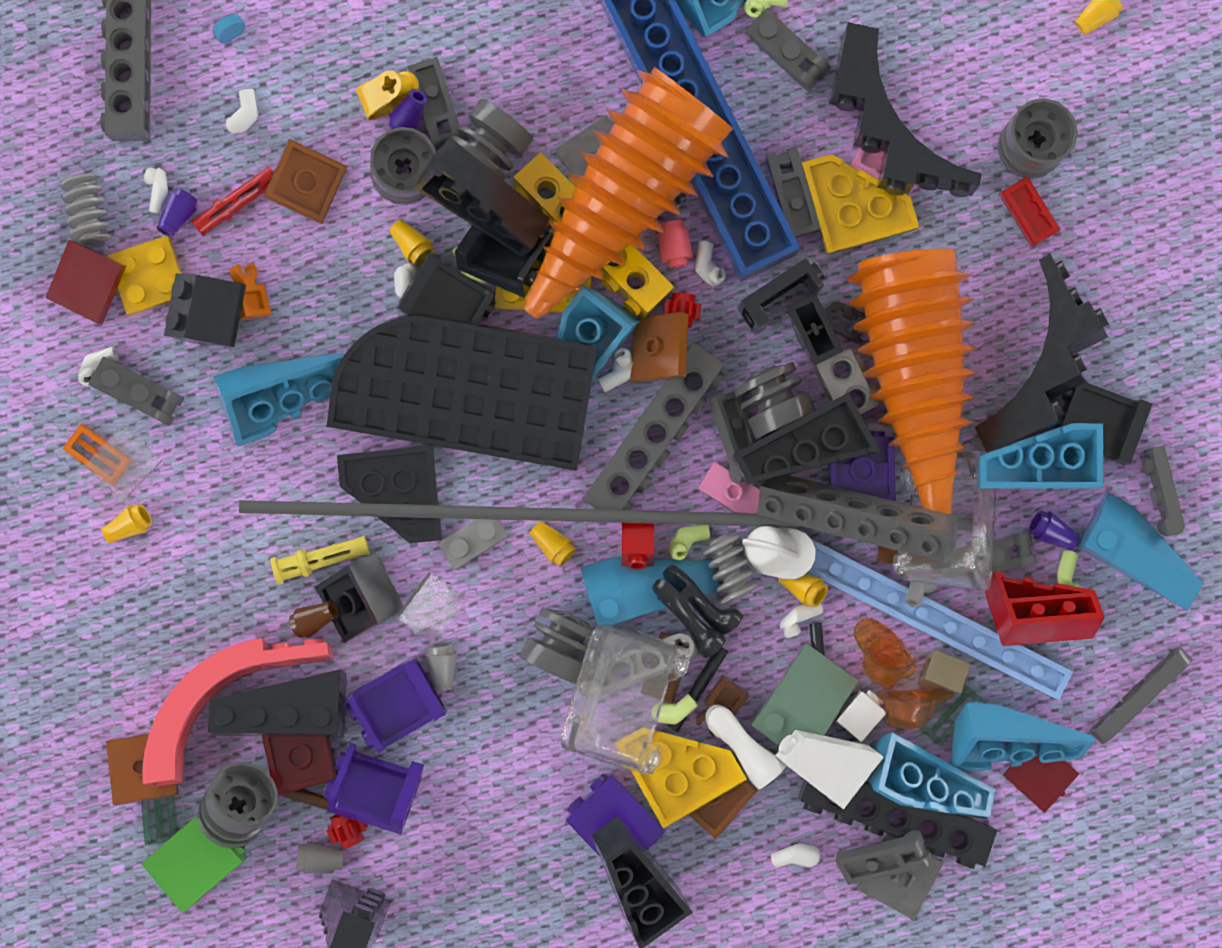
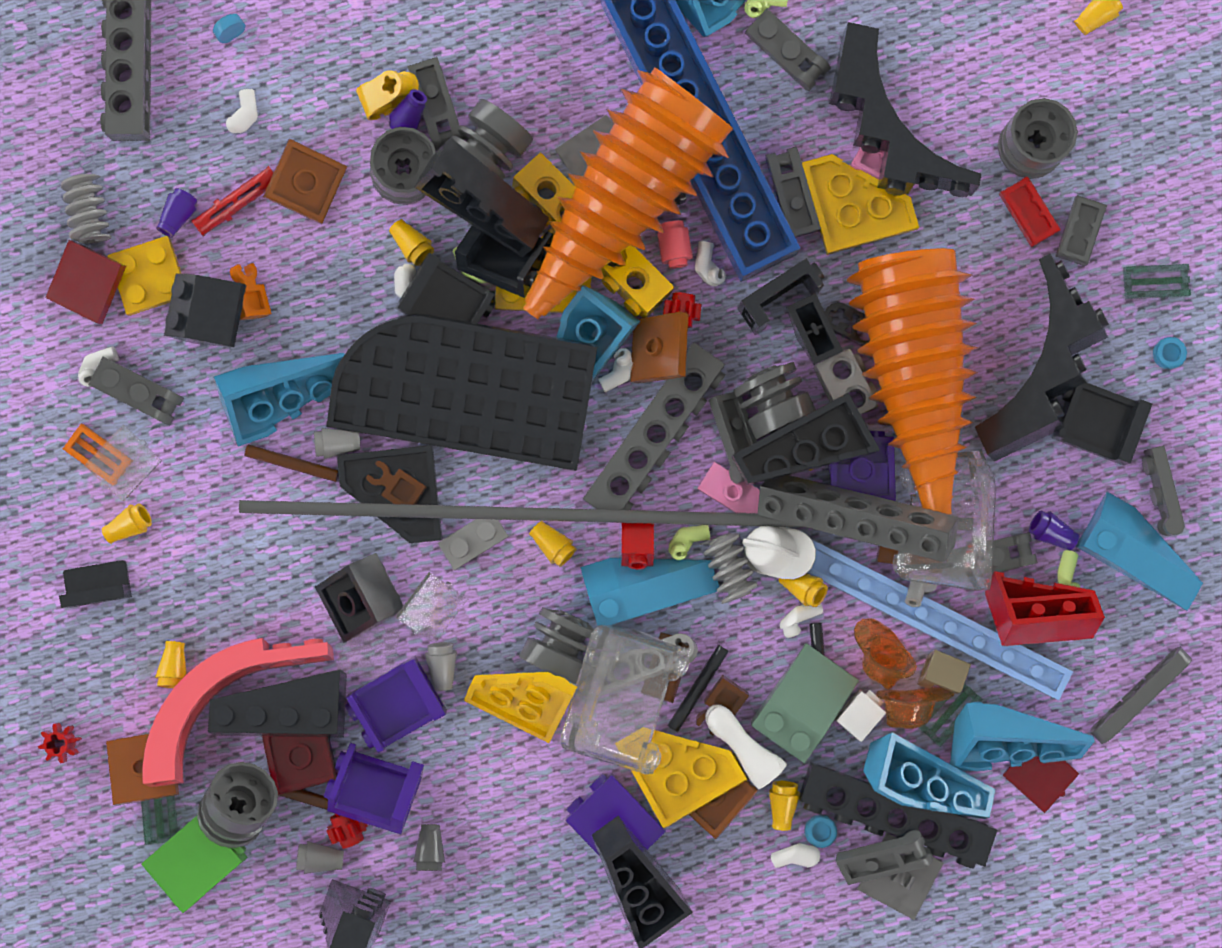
(49, 743): none -> red gear
(95, 584): none -> black panel
(159, 189): white arm -> none
(172, 665): none -> yellow cone
(291, 463): none -> reddish brown bar
(301, 560): light yellow pin -> none
(311, 619): reddish brown cone -> none
(335, 442): none -> light grey cone
(400, 487): none -> reddish brown plate
(429, 849): none -> dark grey cone
(524, 700): none -> yellow plate
(674, 713): yellowish green arm -> none
(677, 596): black piece -> none
(783, 802): none -> yellow cone
(820, 831): none -> dark azure tile
(829, 763): white slope -> none
(1054, 459): dark azure wedge -> none
(1081, 230): none -> dark grey plate
(1169, 353): none -> dark azure tile
(1184, 280): none -> tile

